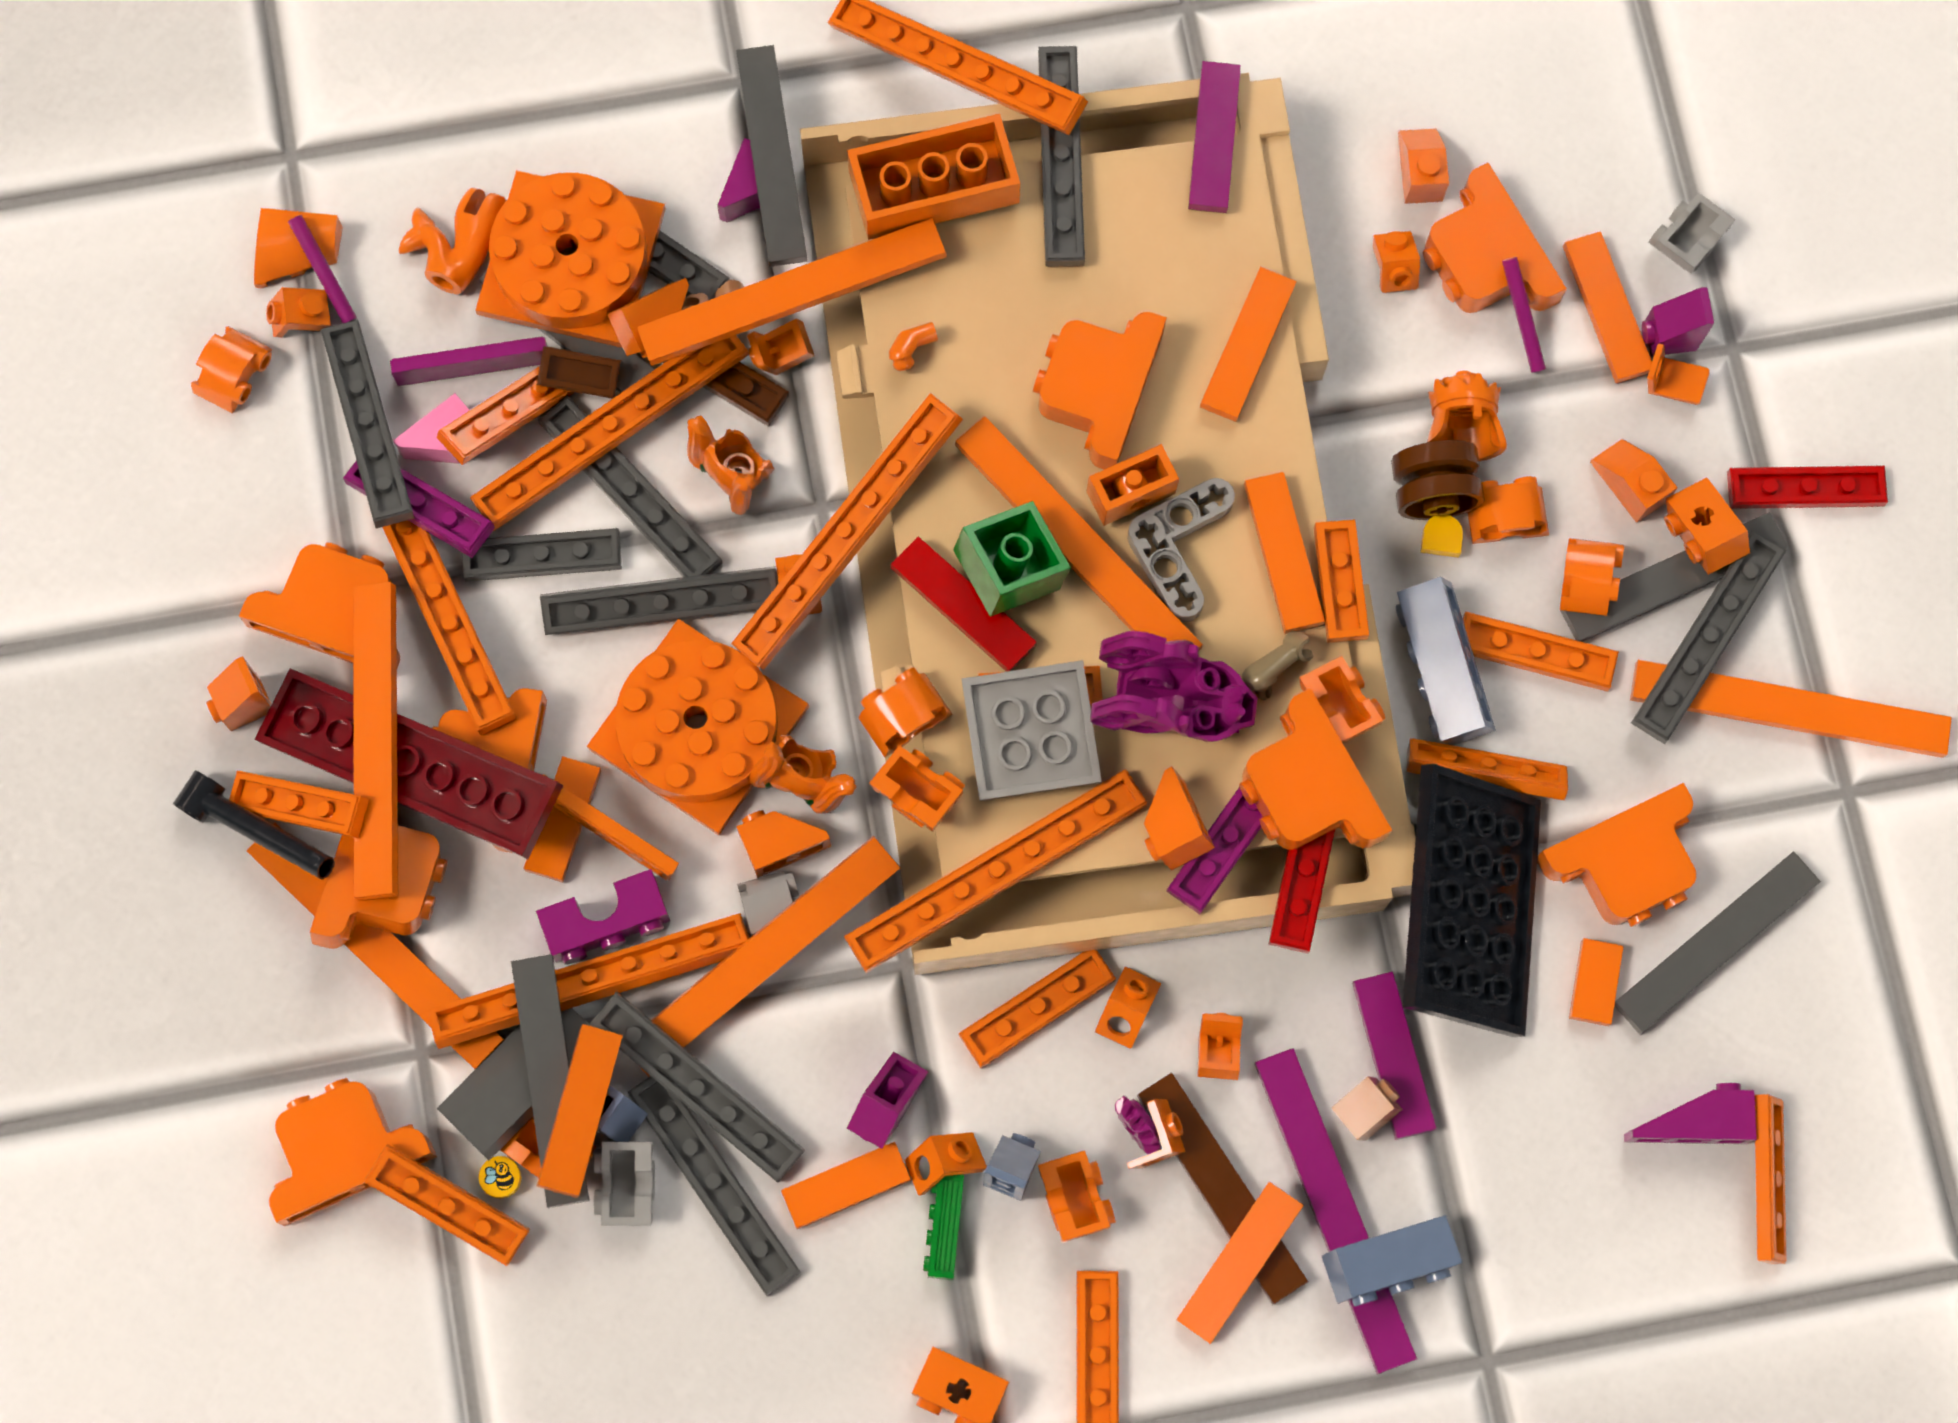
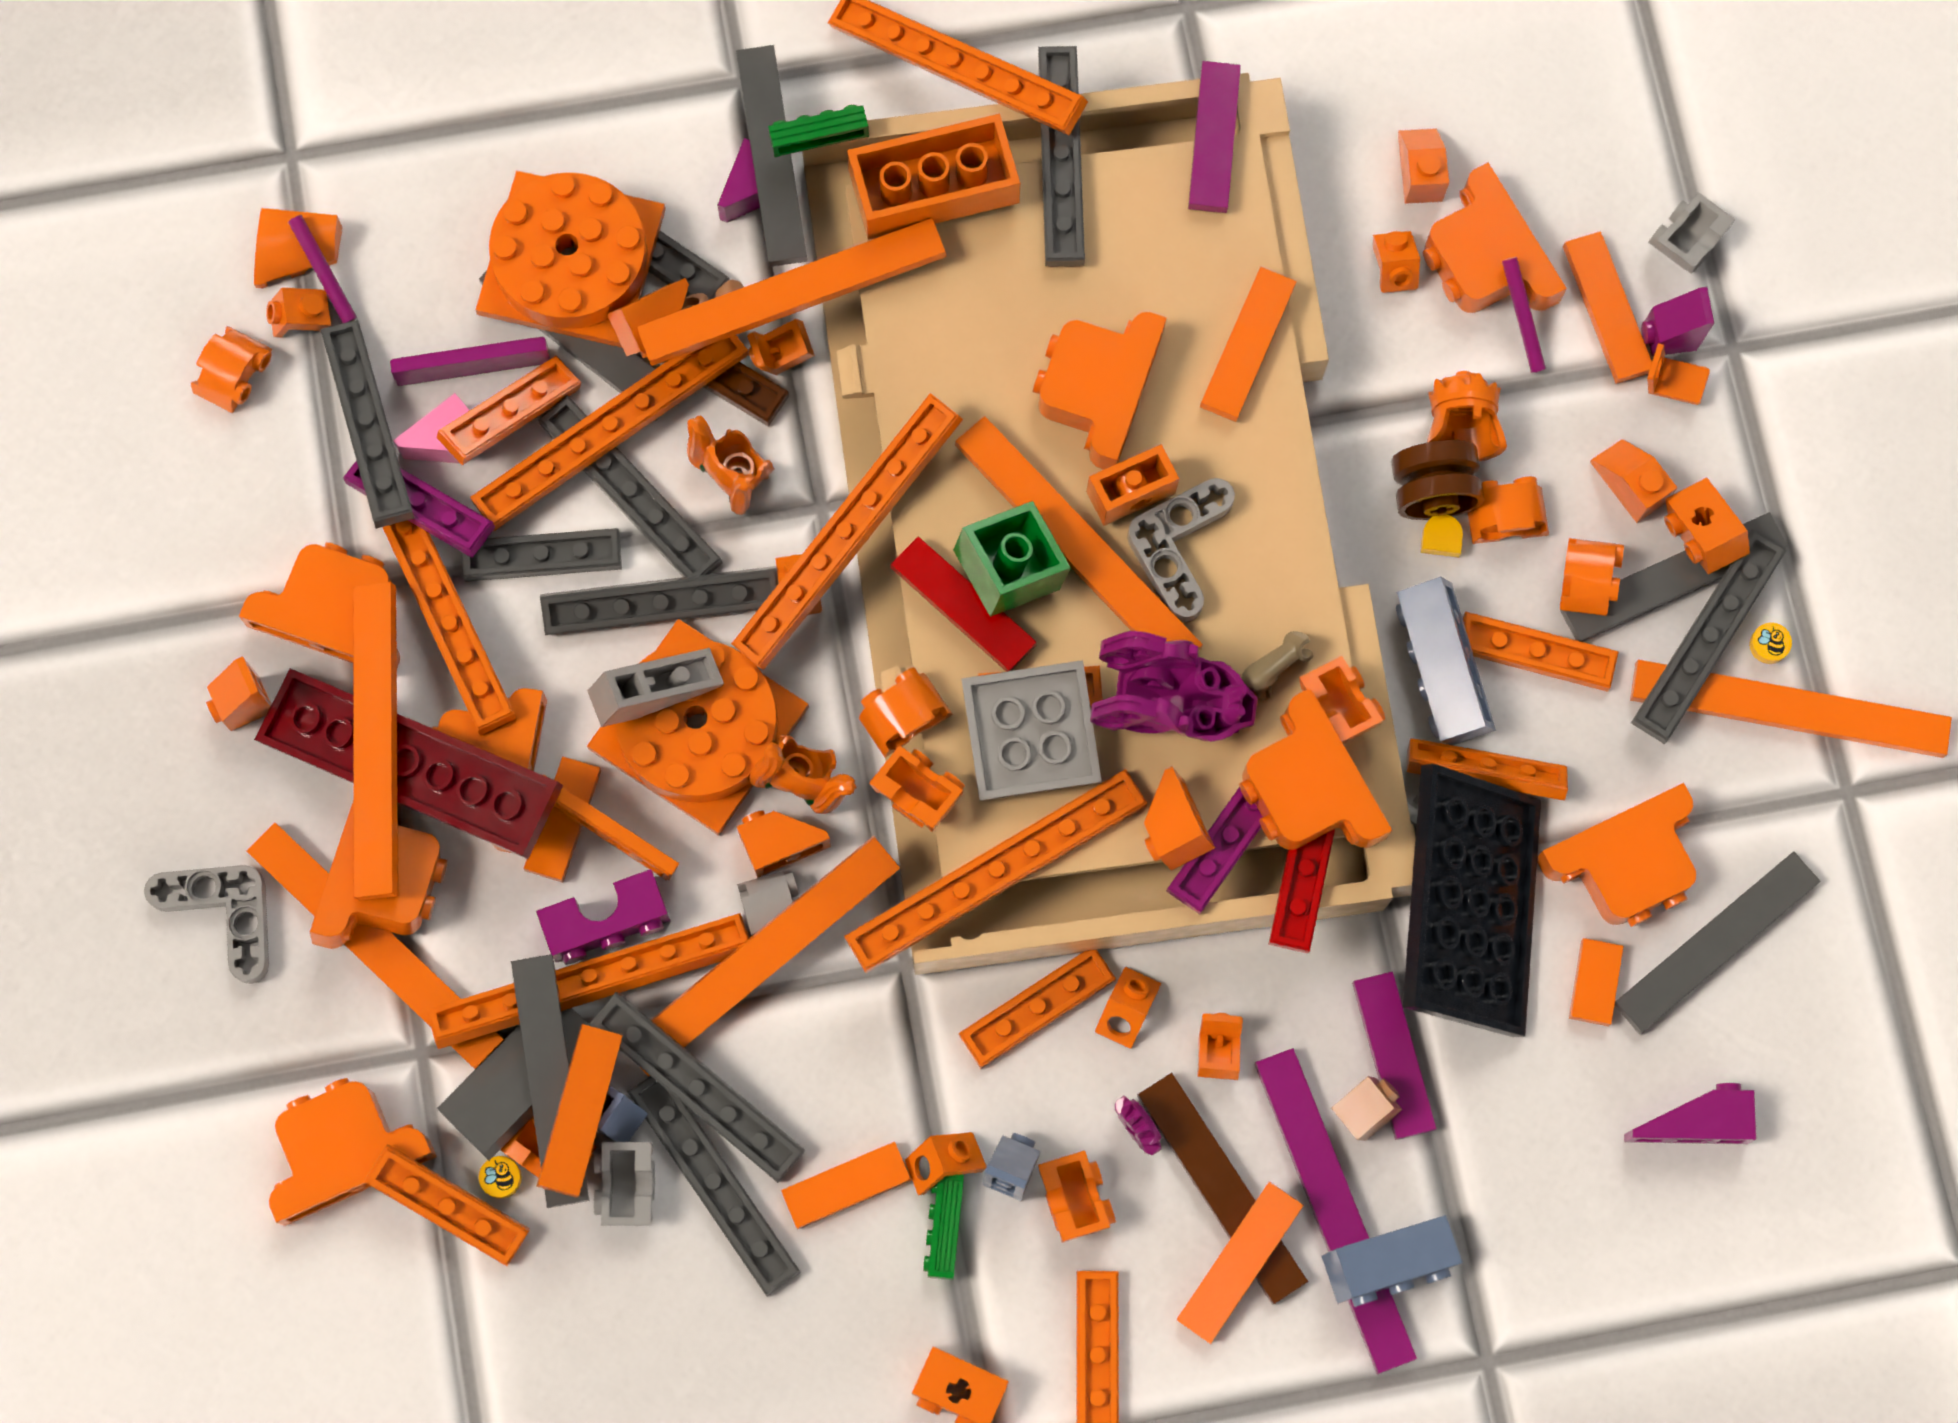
(204, 798): black piece -> none
(236, 906): none -> light grey beam
(300, 803): orange tile -> none
(456, 267): orange piece -> none
(578, 372): reddish brown tile -> none
(652, 686): none -> light grey slope
(819, 130): none -> green piece
(887, 1100): magenta slope -> none
(906, 343): orange arm -> none
(1169, 1132): orange bracket -> none
(1284, 552): orange tile -> none
(1341, 581): orange plate -> none
(1770, 643): none -> yellow tile
(1770, 1179): orange tile -> none
(1807, 487): red tile -> none

